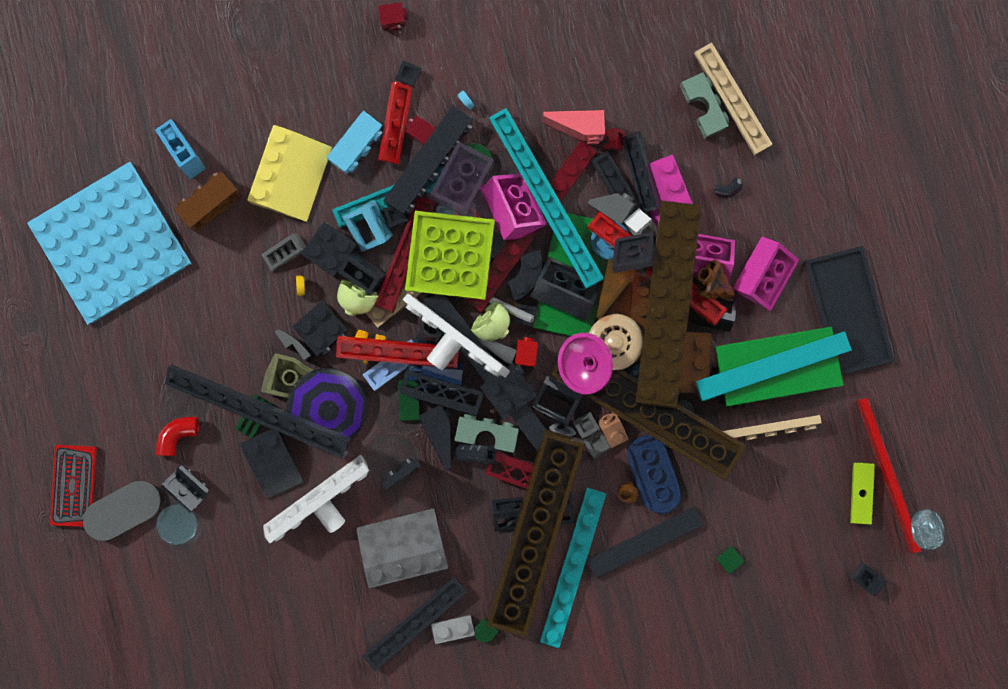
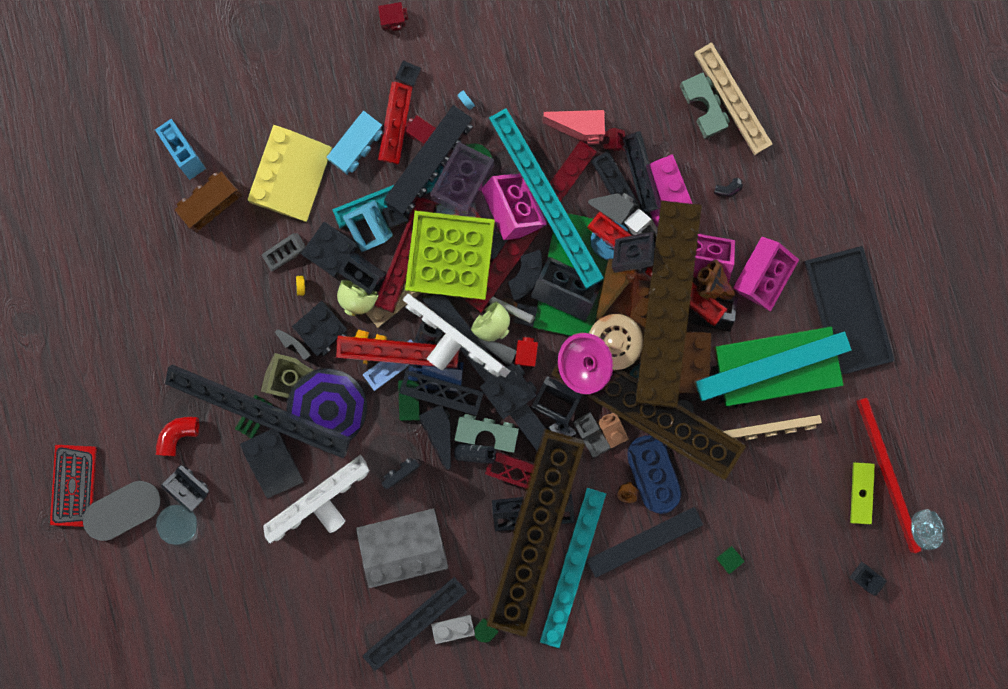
(109, 243): medium azure plate -> none

